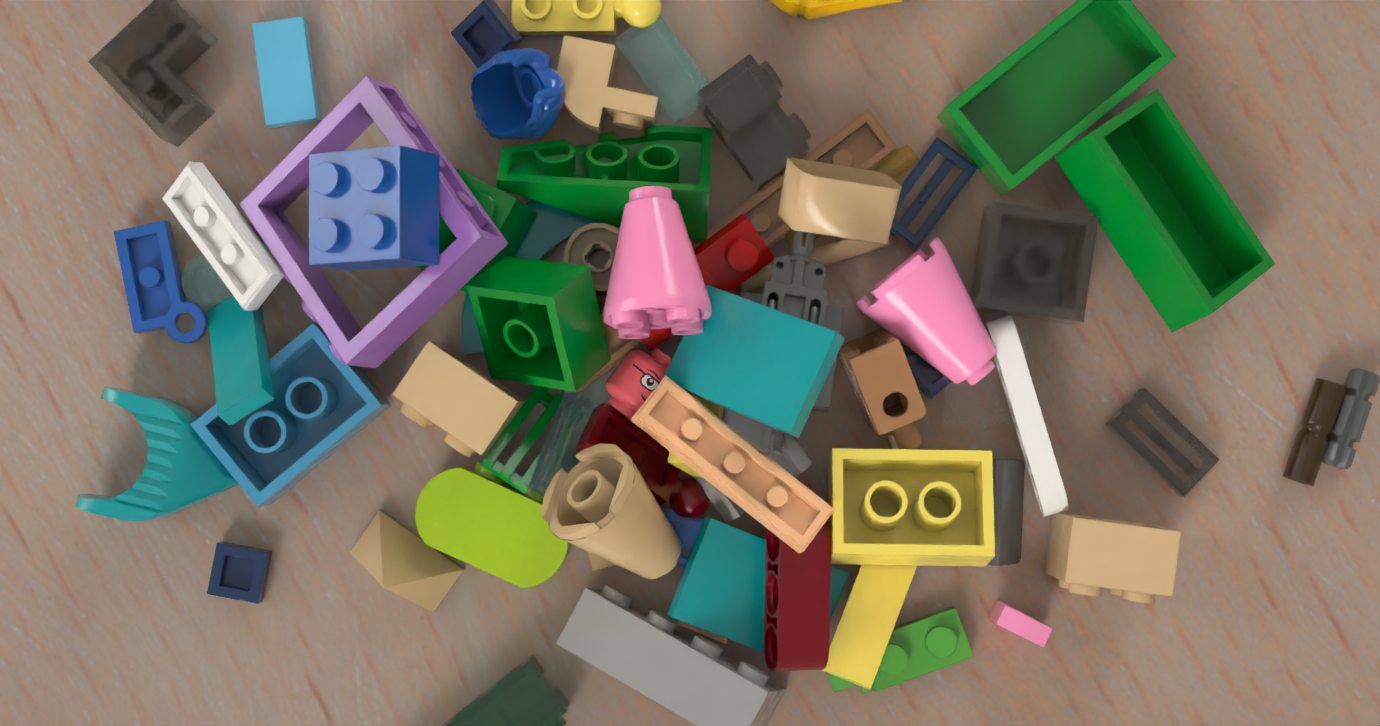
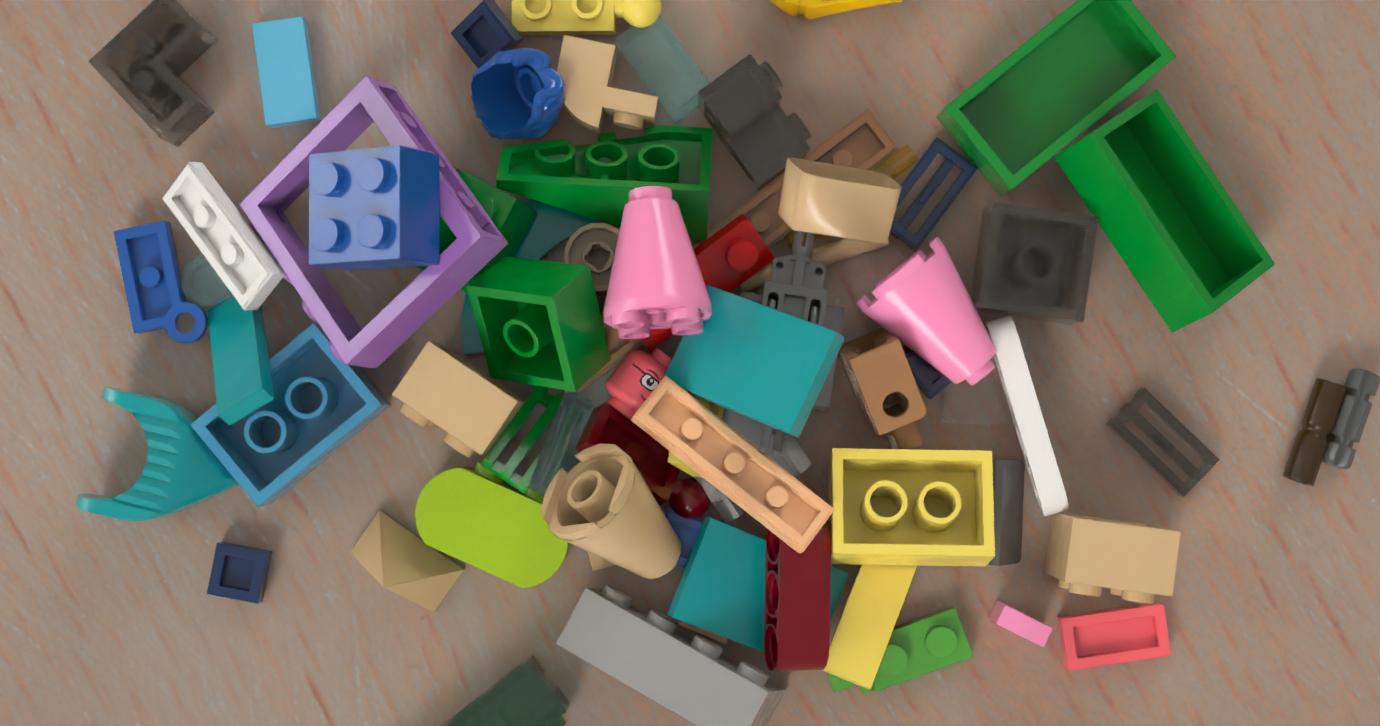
(1114, 636): none -> coral tile

